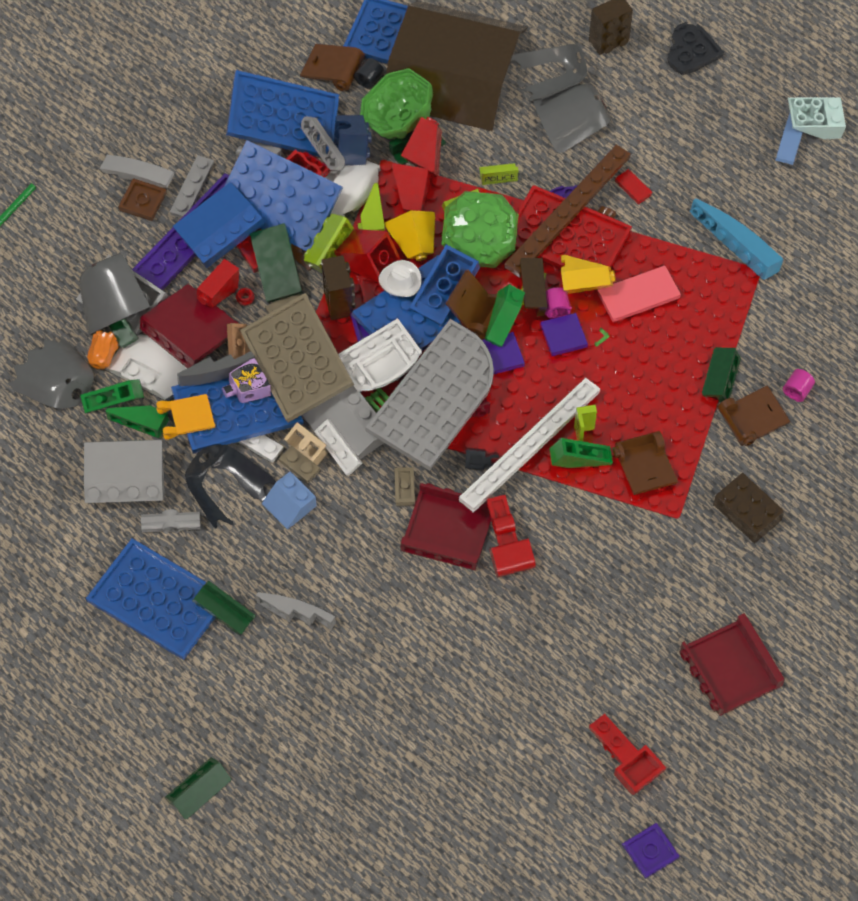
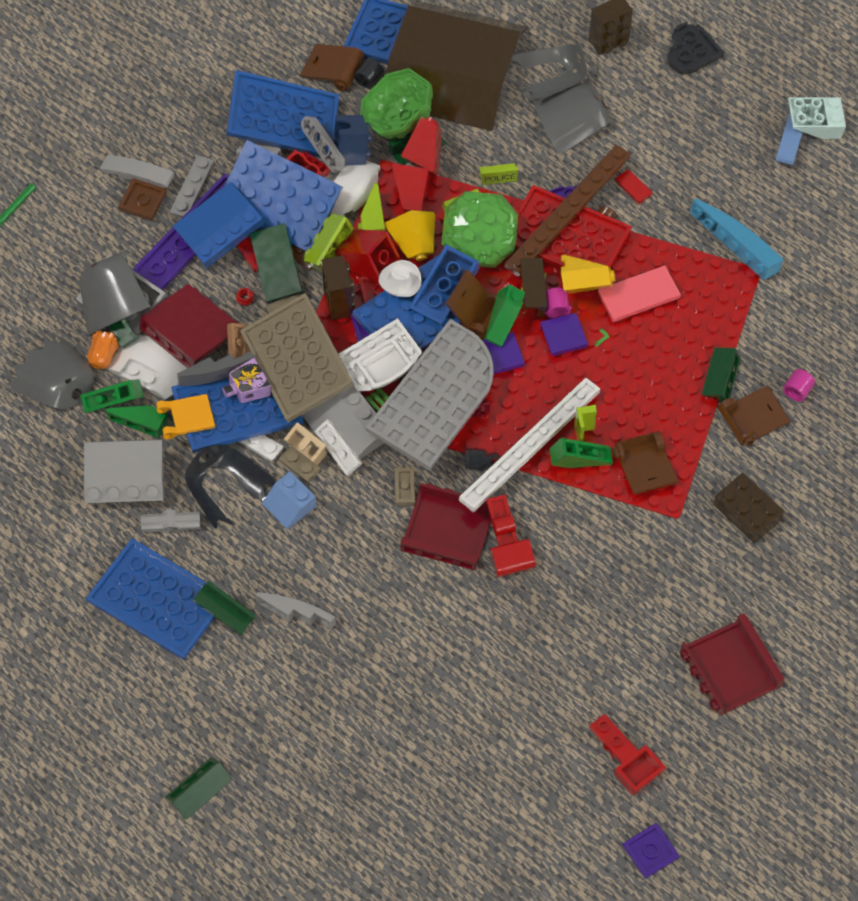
(219, 284): red slope -> none

